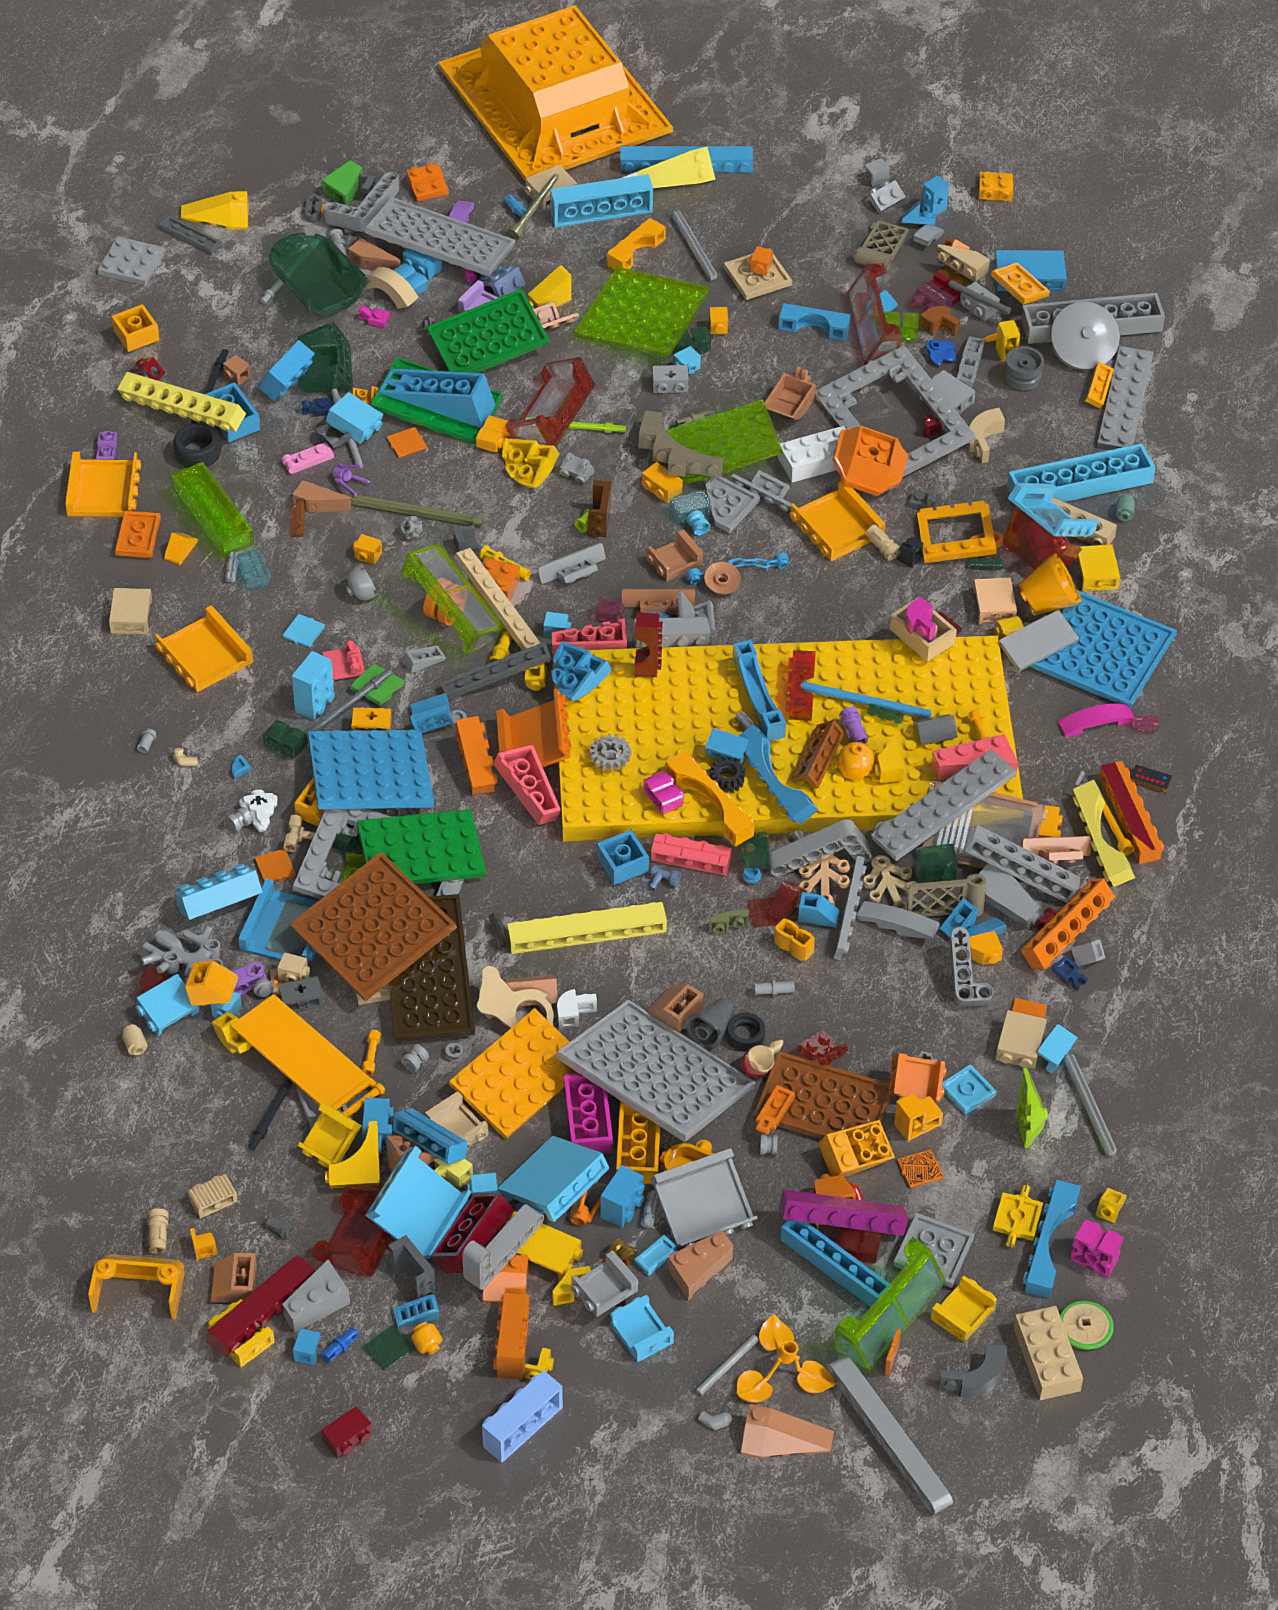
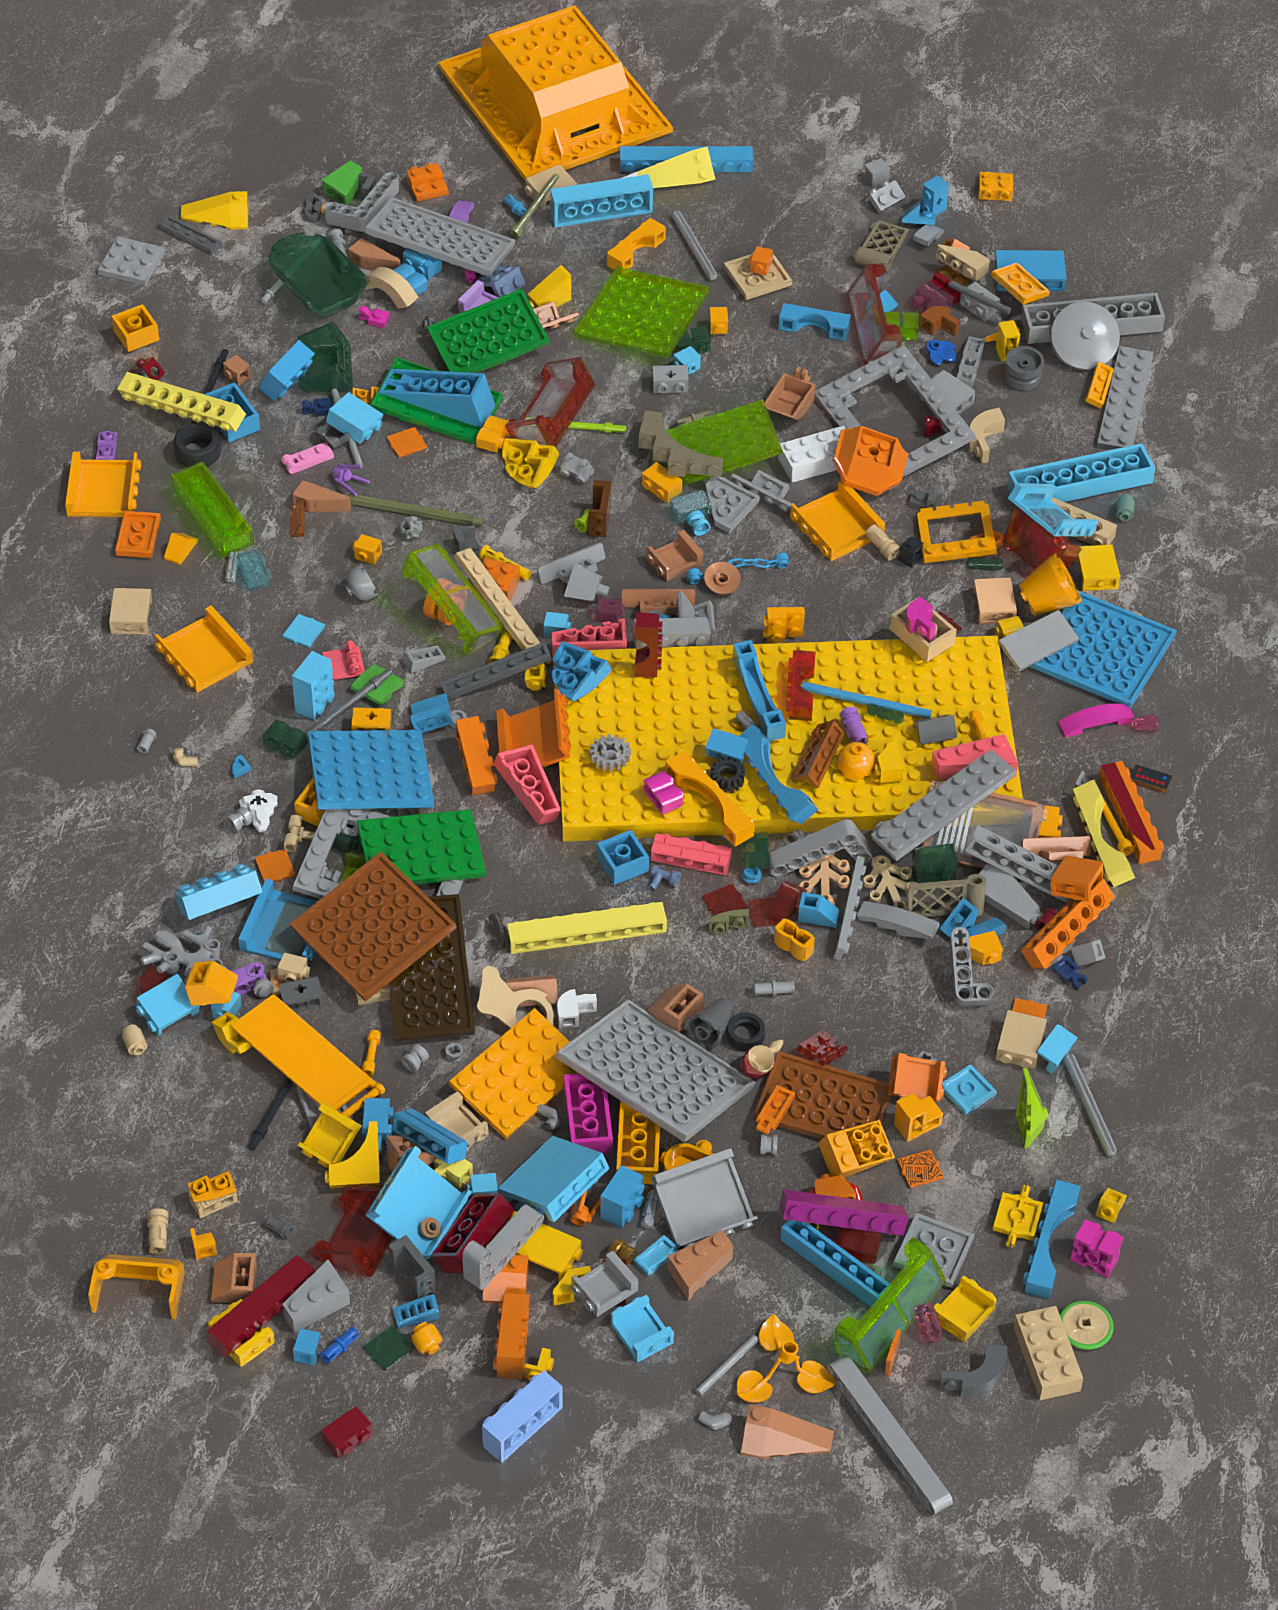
(208, 1189): none -> light orange slope
(425, 1230): none -> medium nougat plate
(551, 1114): none -> light grey arm
(585, 584): none -> light grey torso
(724, 900): none -> clear red piece
(783, 623): none -> light orange plate
(928, 1323): none -> clear pink beam
(1075, 878): none -> orange panel

